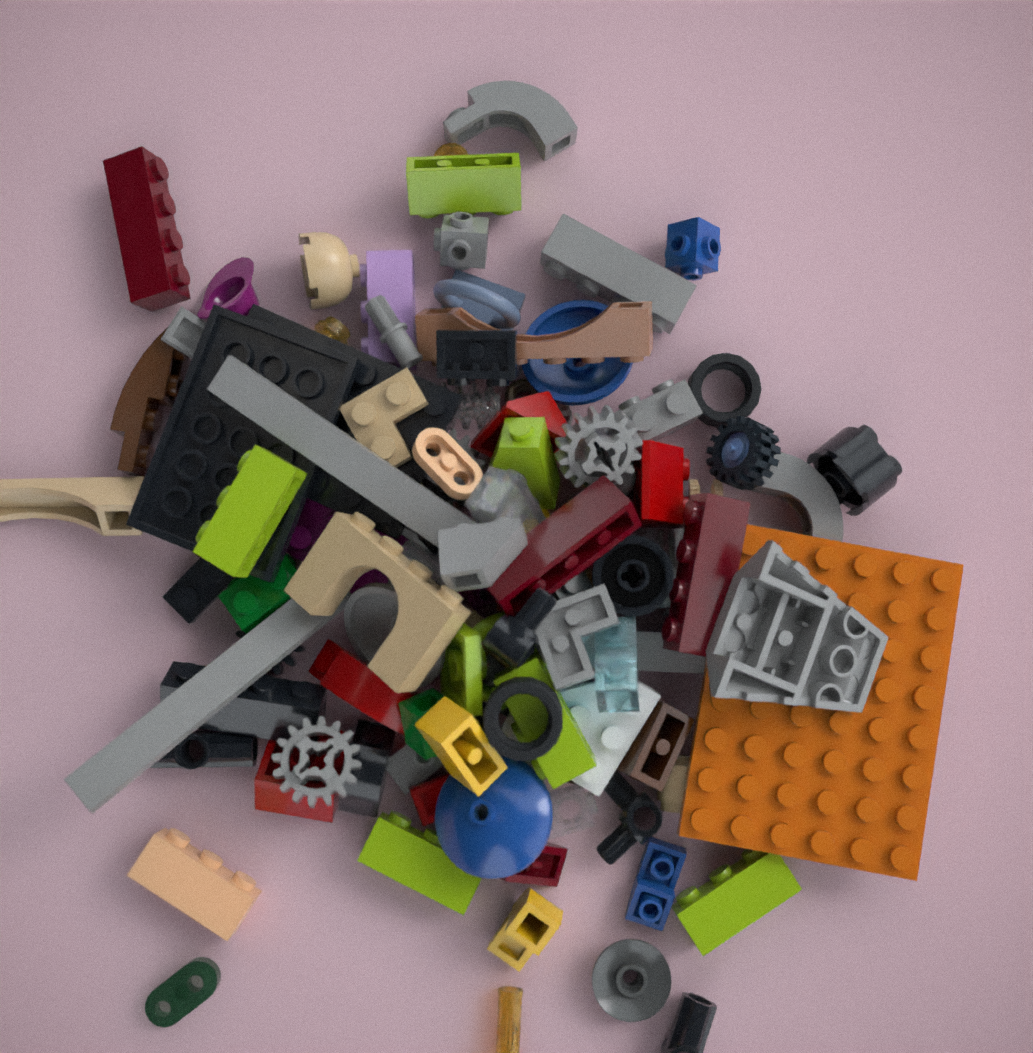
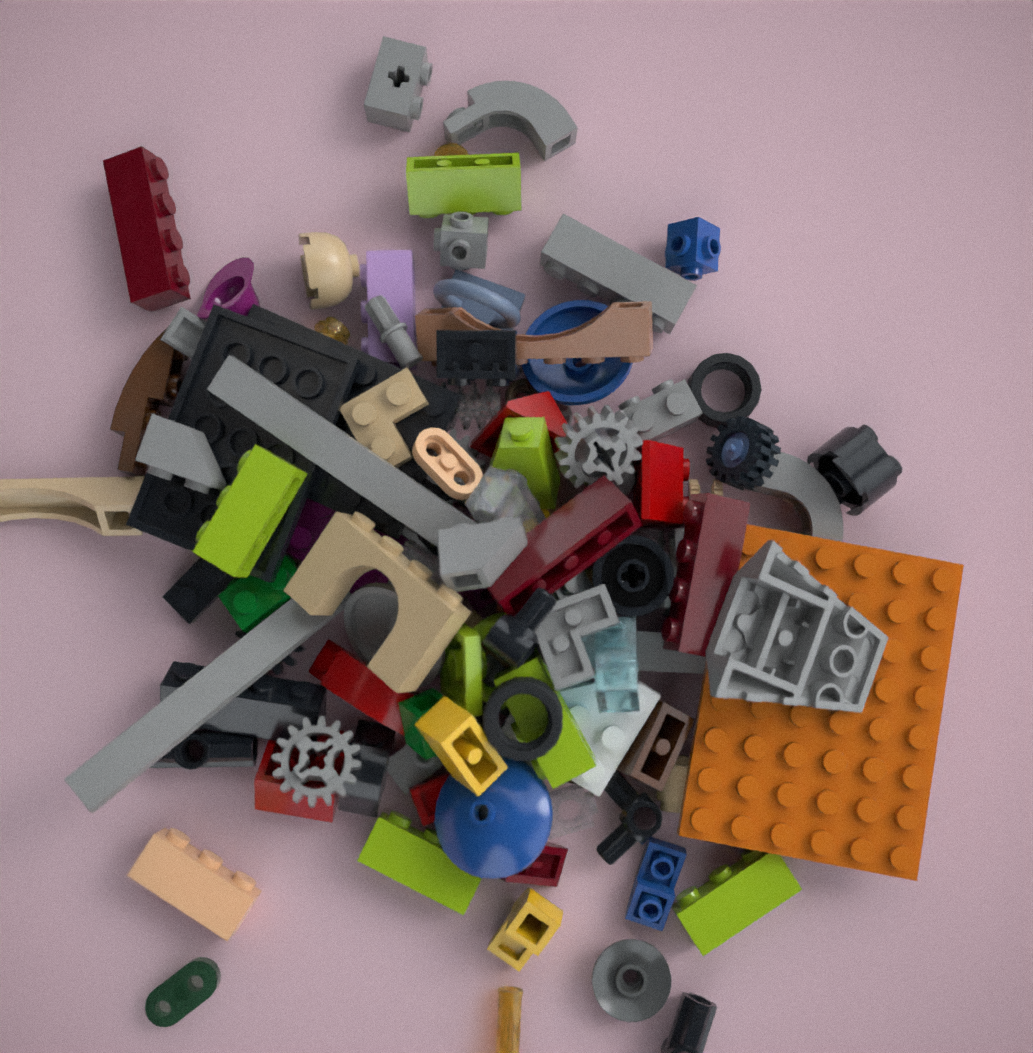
(180, 451): none -> light grey slope
(397, 84): none -> light grey brick

